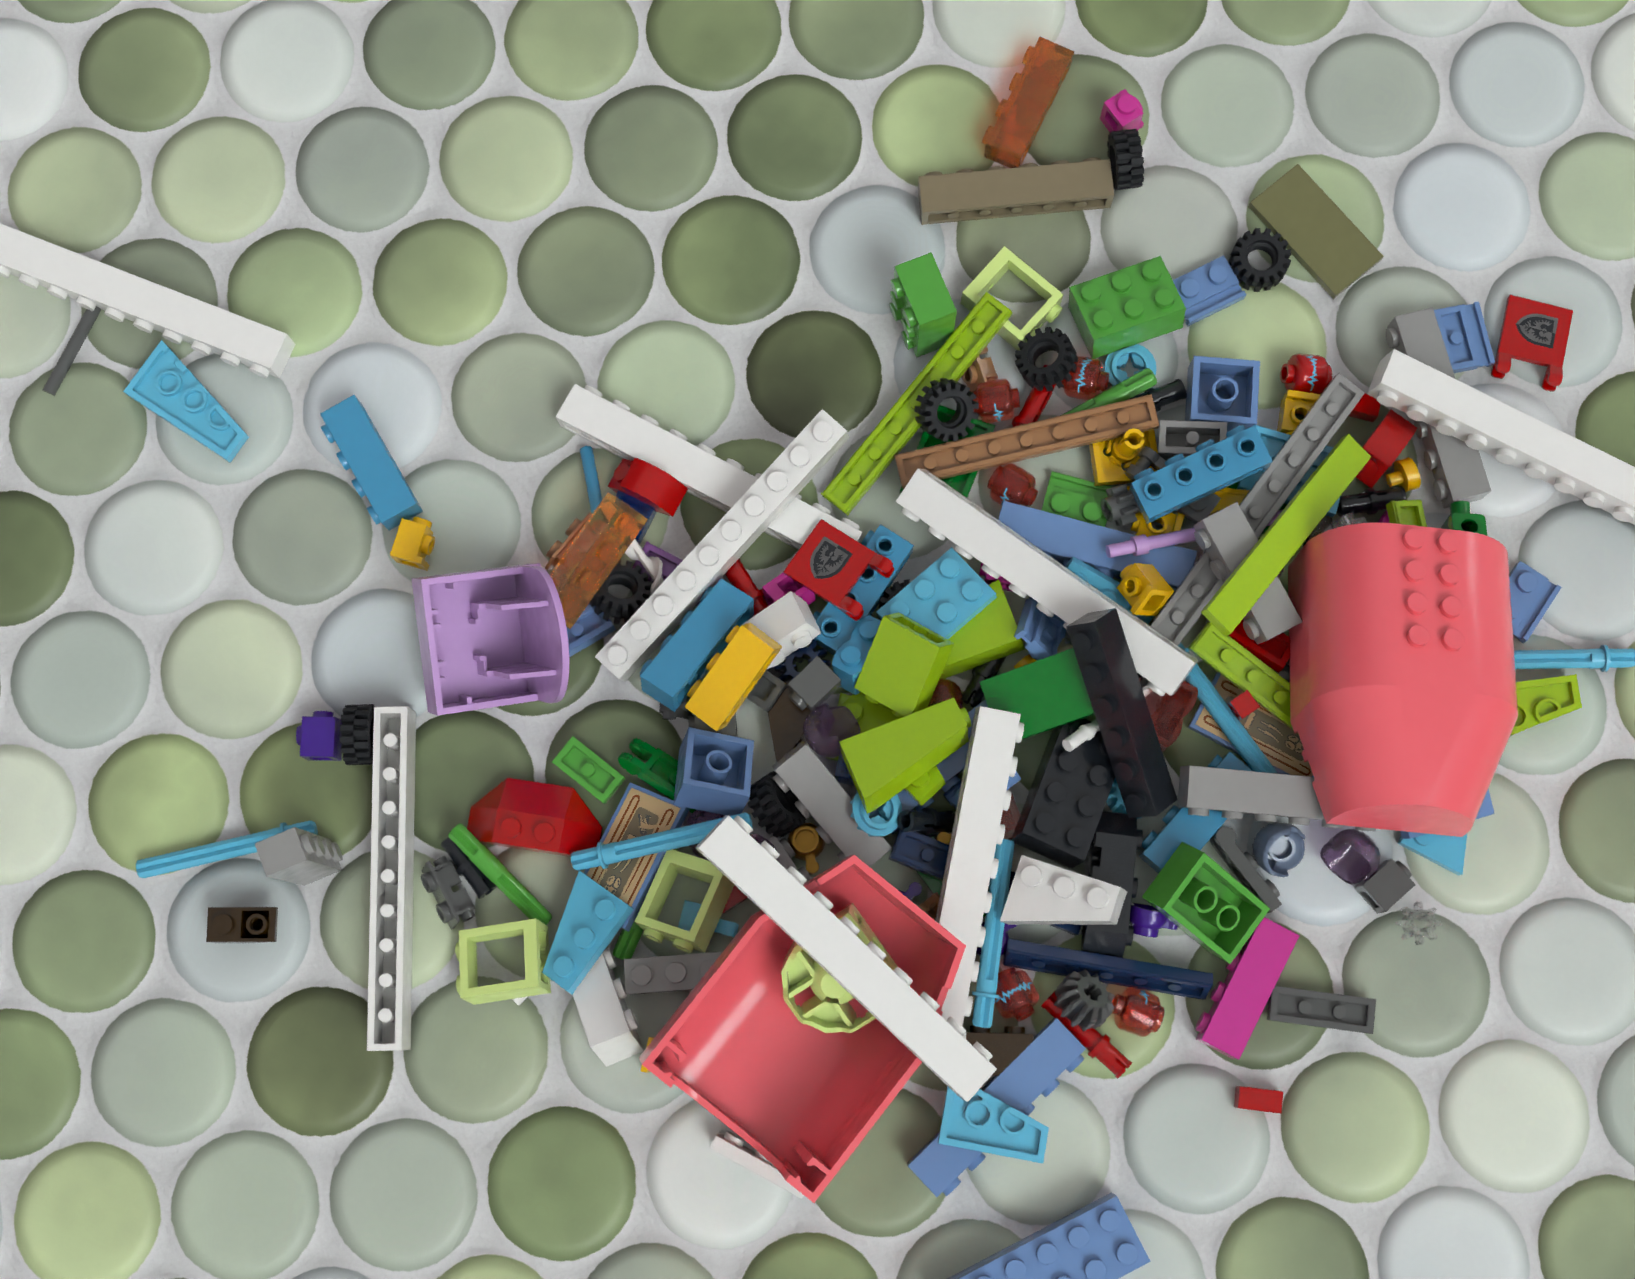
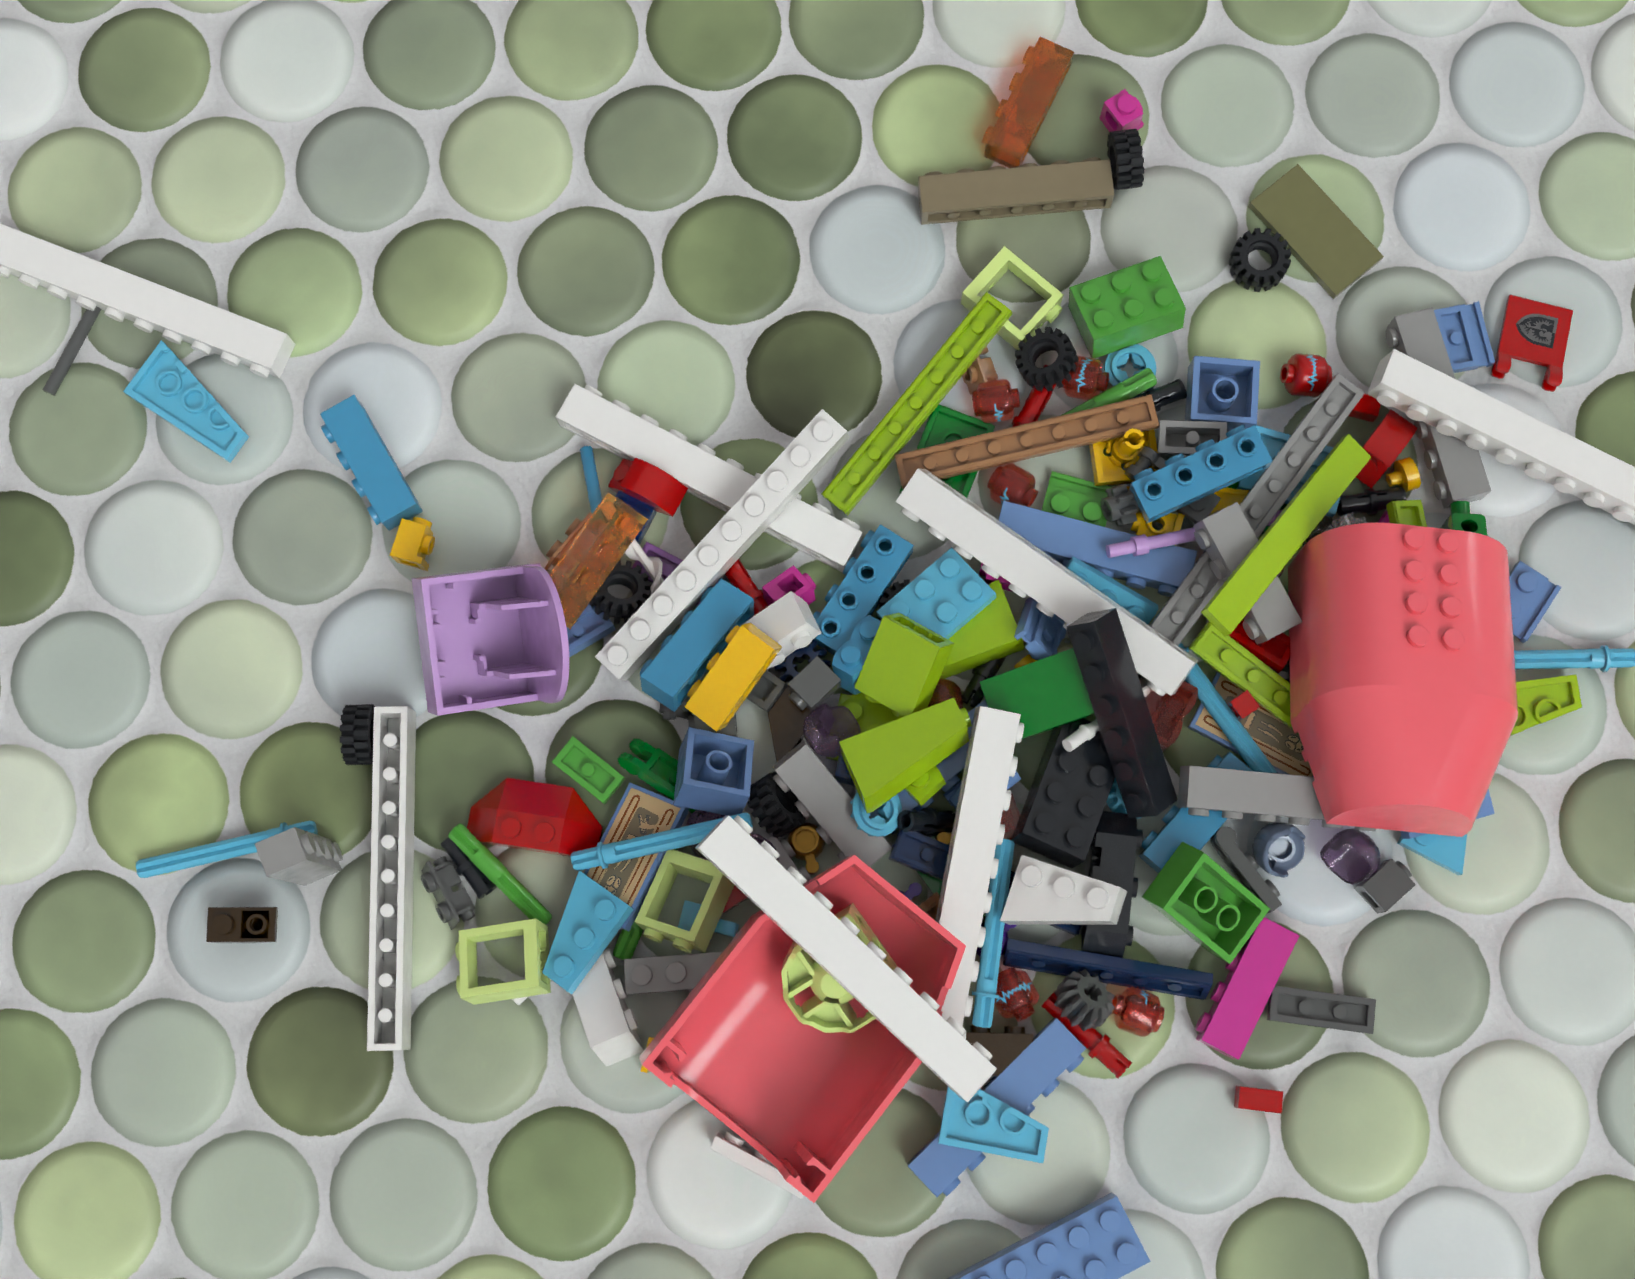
(320, 737): dark purple brick -> none
(832, 565): red flag -> none
(922, 304): bright green brick -> none
(964, 409): black tyre -> none
(1139, 584): yellow brick -> none
(1148, 920): dark purple piece -> none
(1208, 290): medium blue plate -> none
(1294, 403): yellow brick -> none
(1423, 915): clear gear -> none

